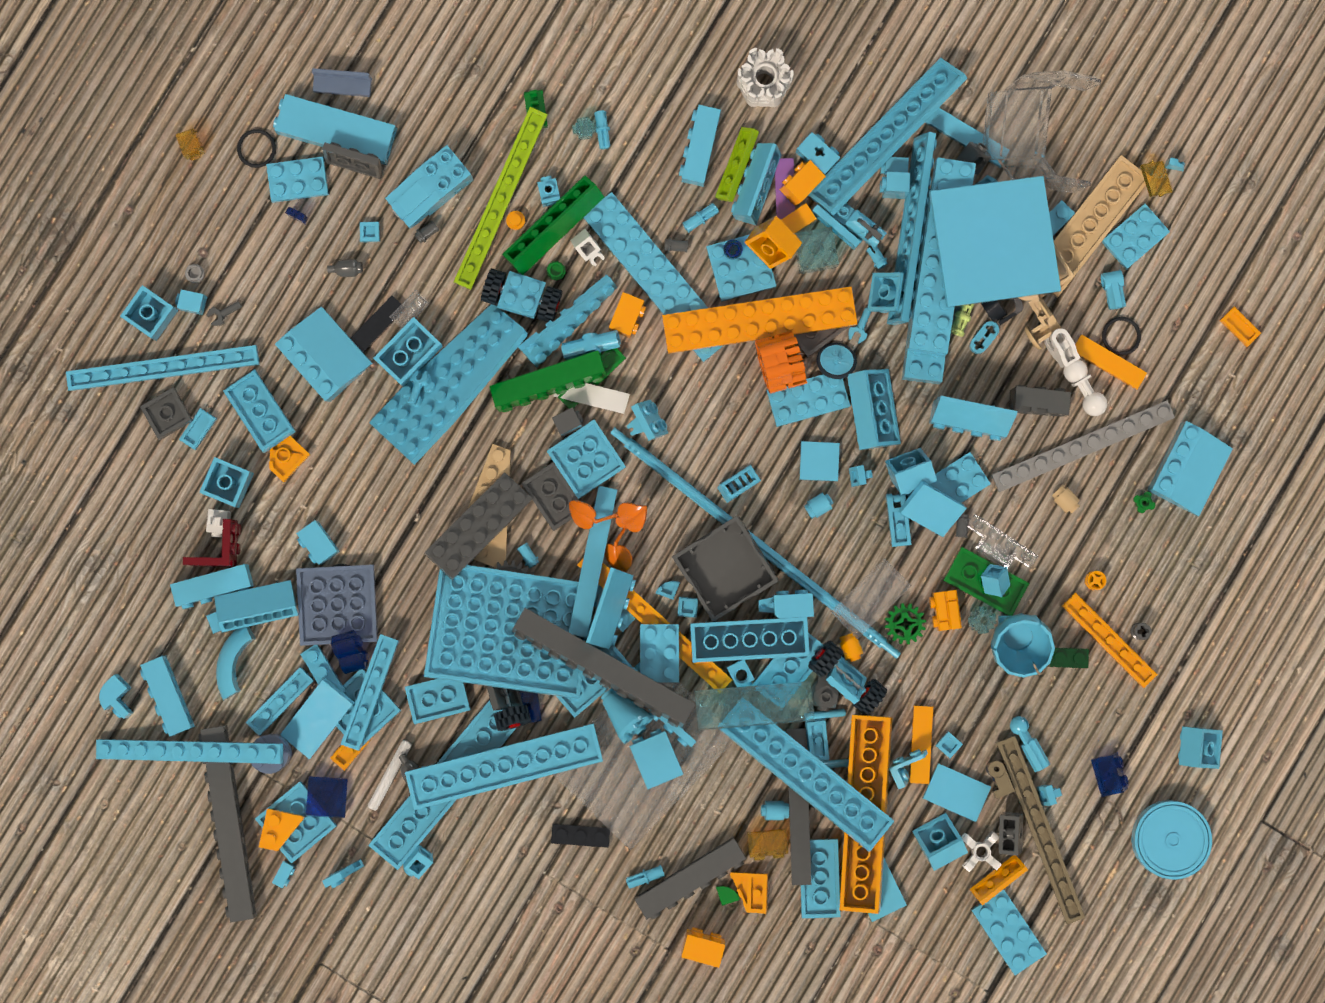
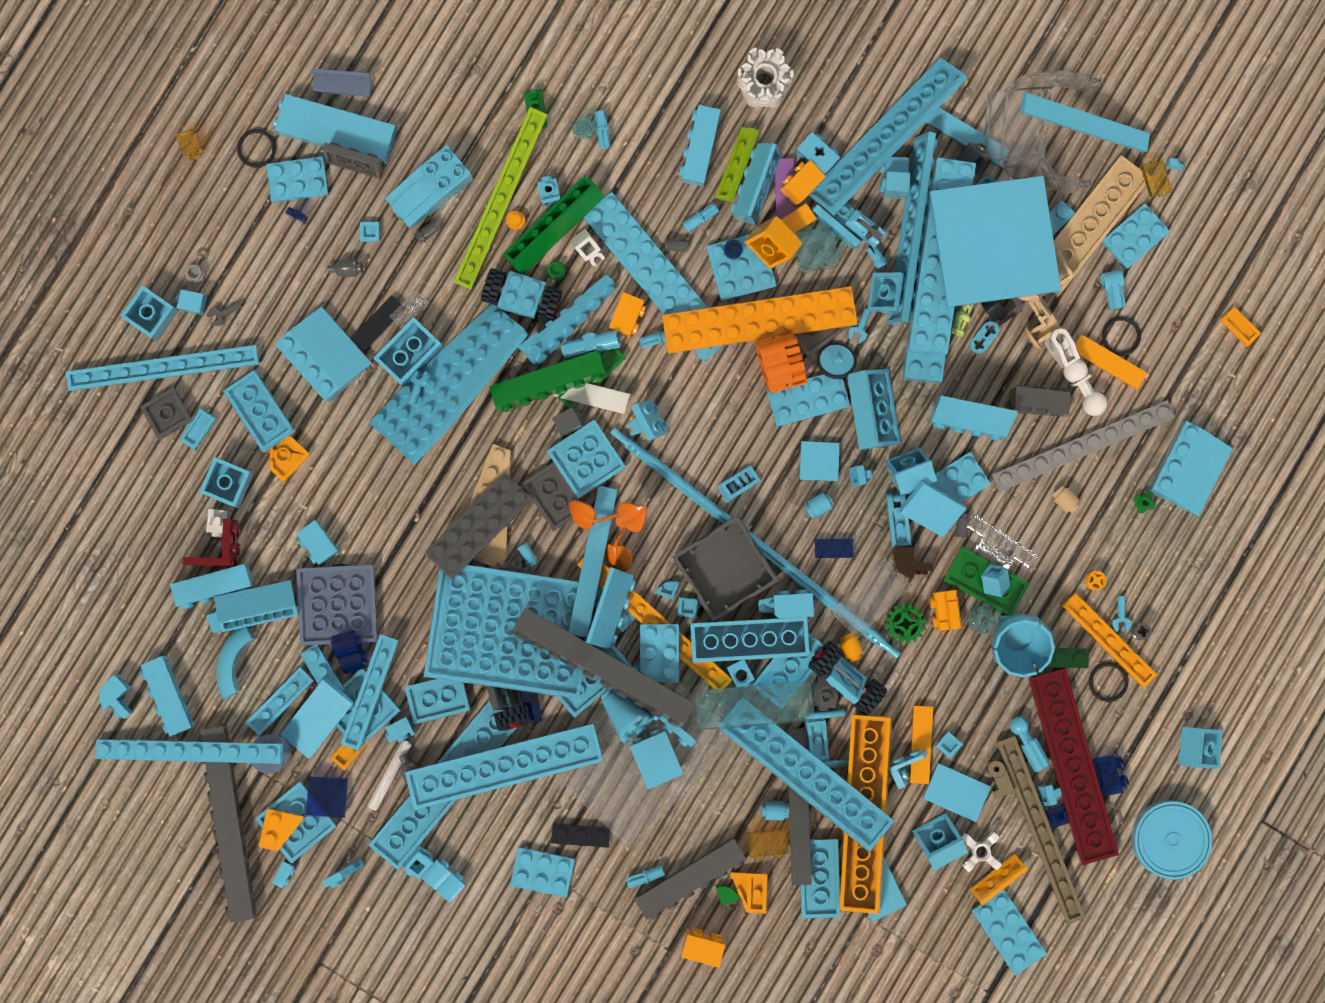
(399, 730): none -> medium azure brick
(444, 880): none -> medium azure brick
(542, 872): none -> medium azure plate
(657, 338): none -> medium azure axle
(833, 548): none -> clear blue tile
(904, 562): none -> dark brown brick
(1011, 833): dark grey brick -> none
(1057, 816): none -> clear blue tile
(1073, 766): none -> dark red plate
(1084, 122): none -> medium azure tile
(1106, 665): none -> black piece
(1121, 616): none -> medium azure bar

